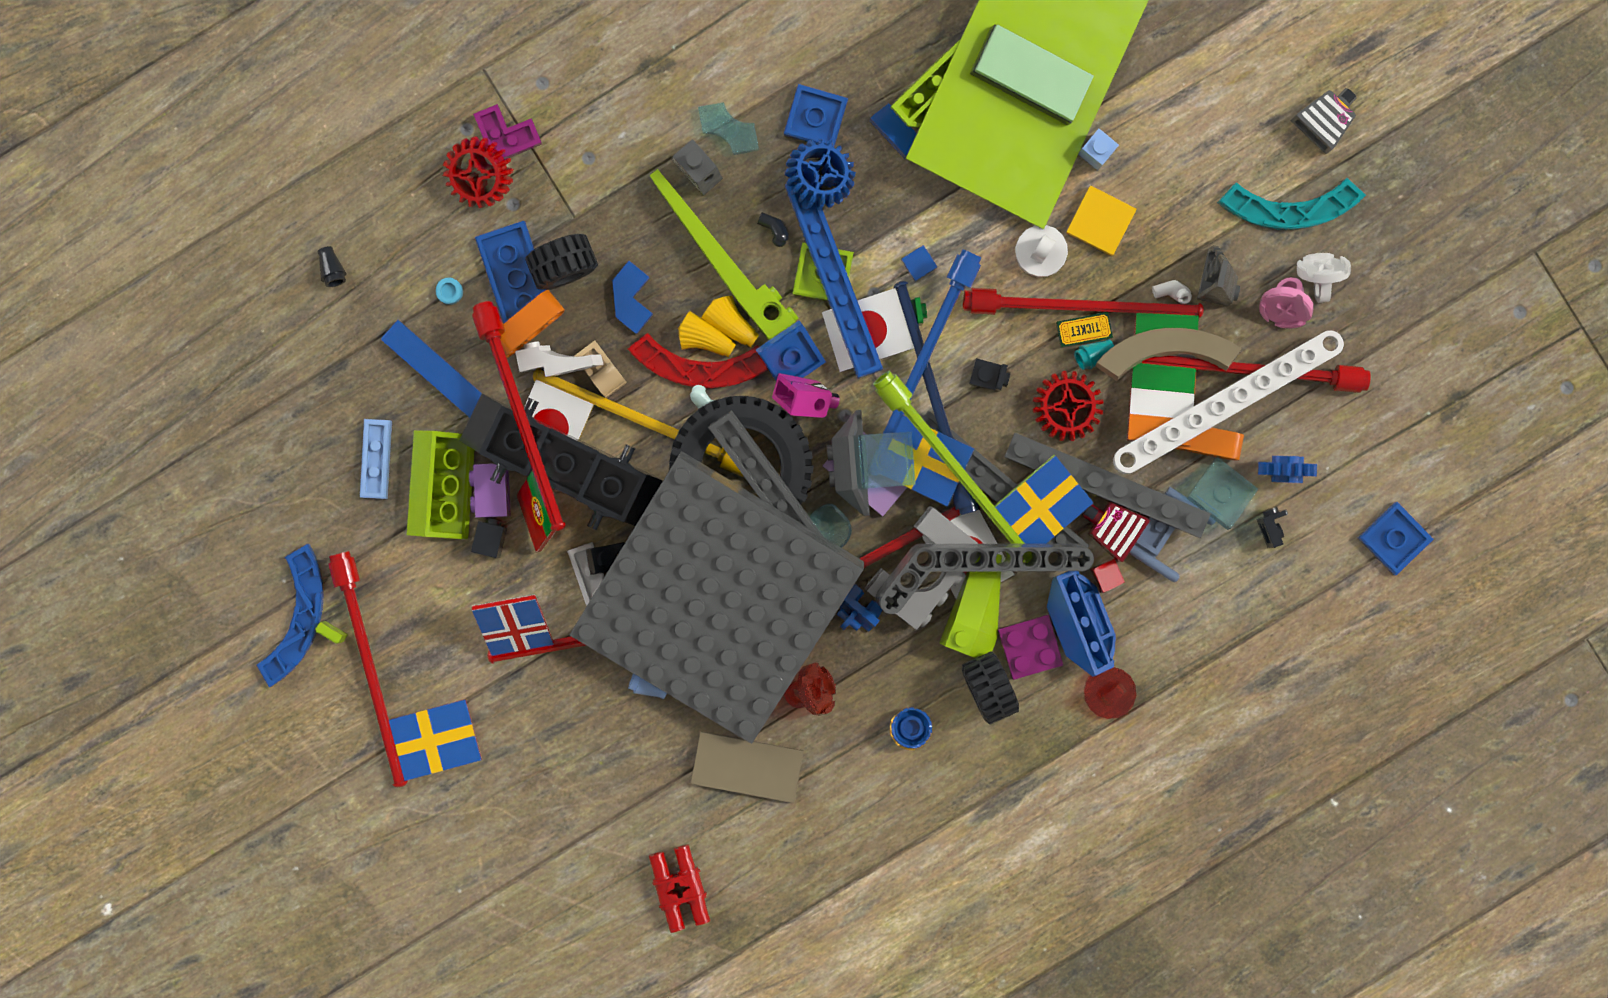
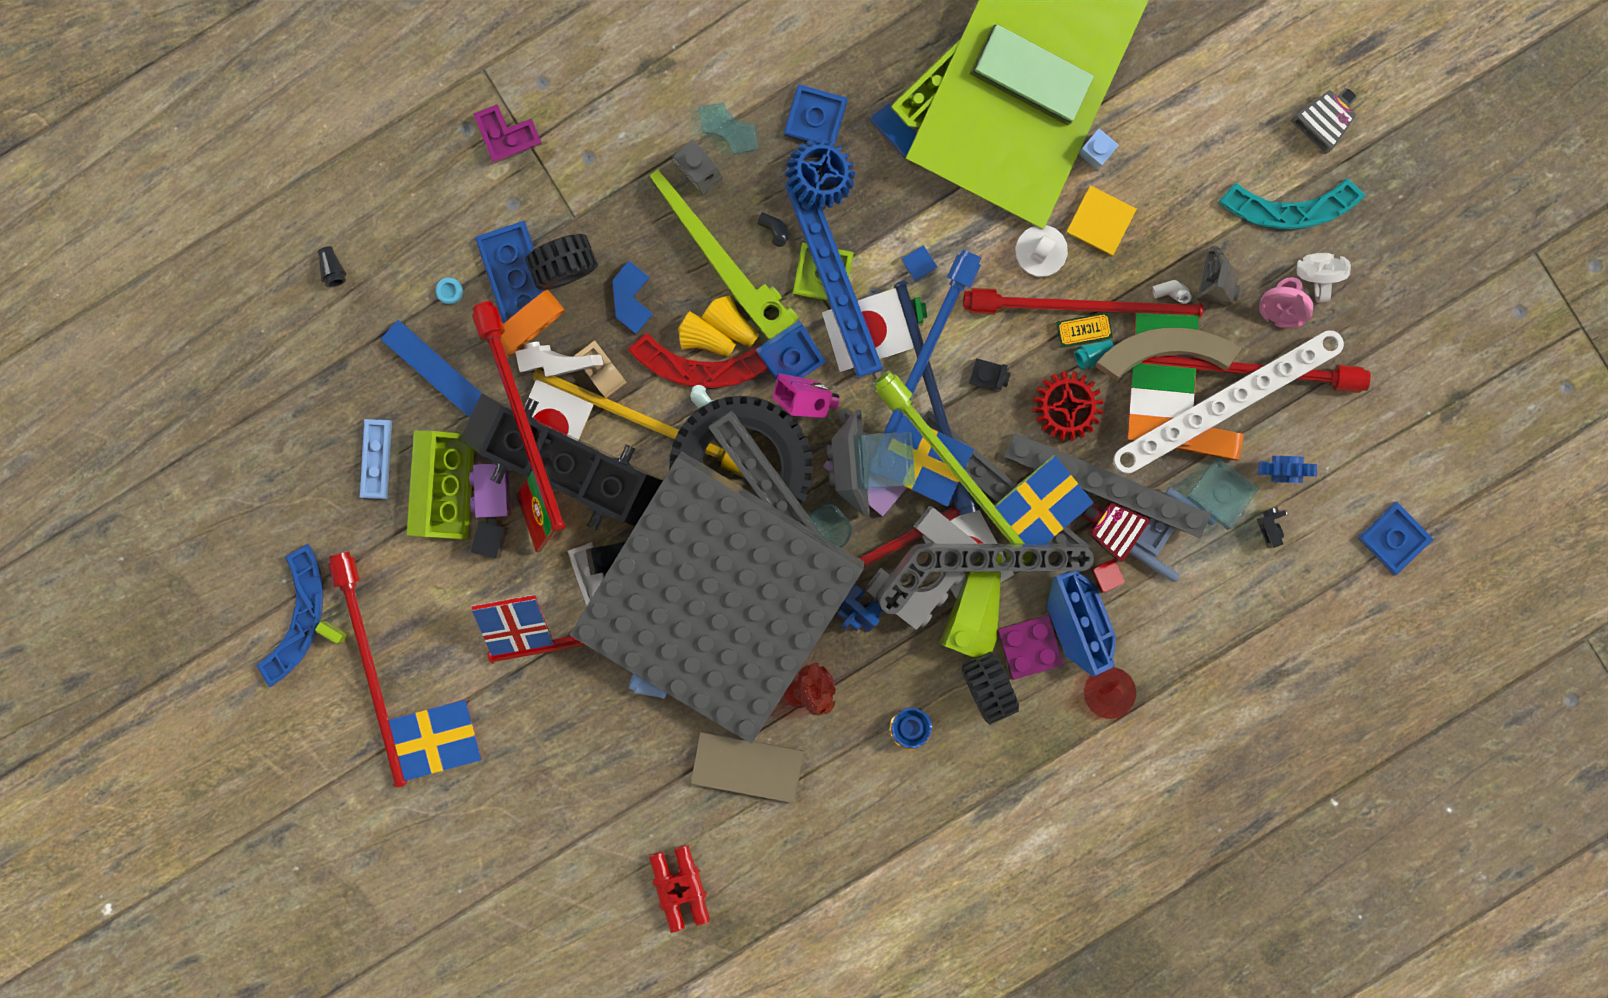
(478, 151): red gear -> none

